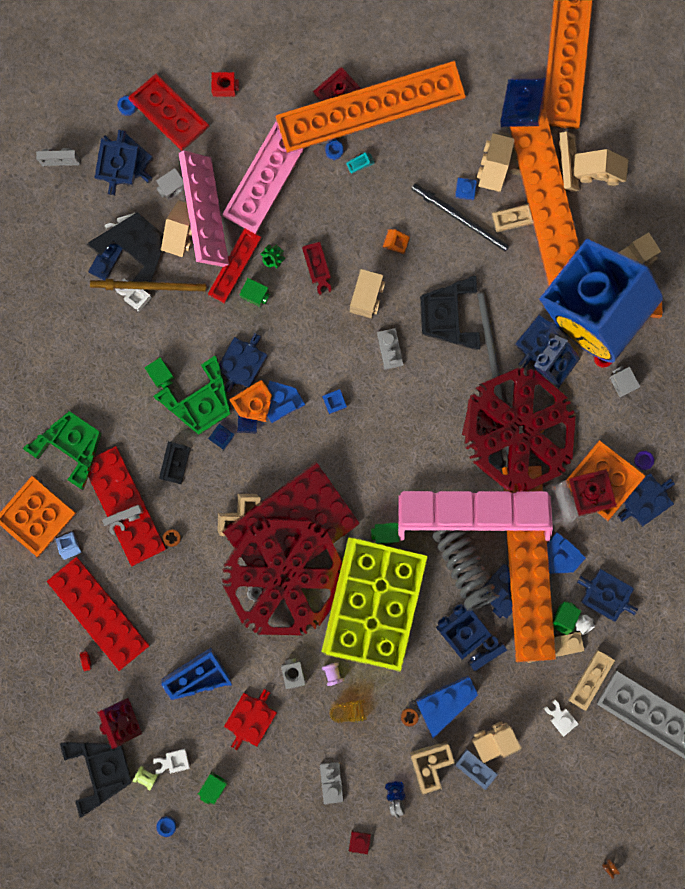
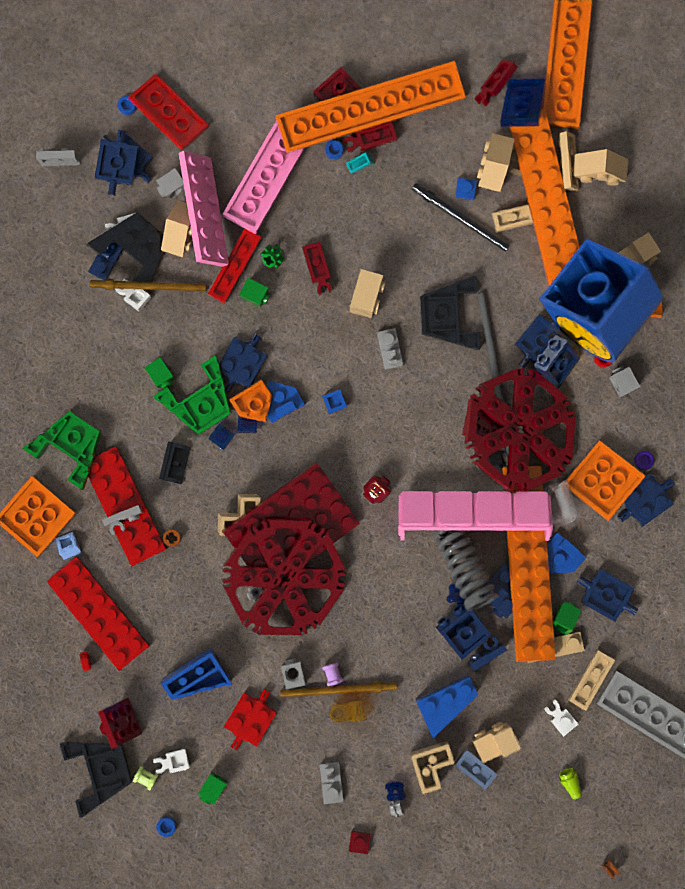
(218, 78): red brick -> none
(372, 137): none -> dark red plate
(374, 604): neon yellow brick -> none
(376, 687): none -> pearl gold bar
(377, 489): none -> dark red head
(385, 533): green brick -> none
(396, 241): orange slope -> none
(403, 715): dark orange bush -> none
(452, 598): none -> clear blue plate
(496, 81): none -> dark red plate
(570, 781): none -> lime cone
(584, 624): white plate -> none
(597, 481): dark red plate -> none

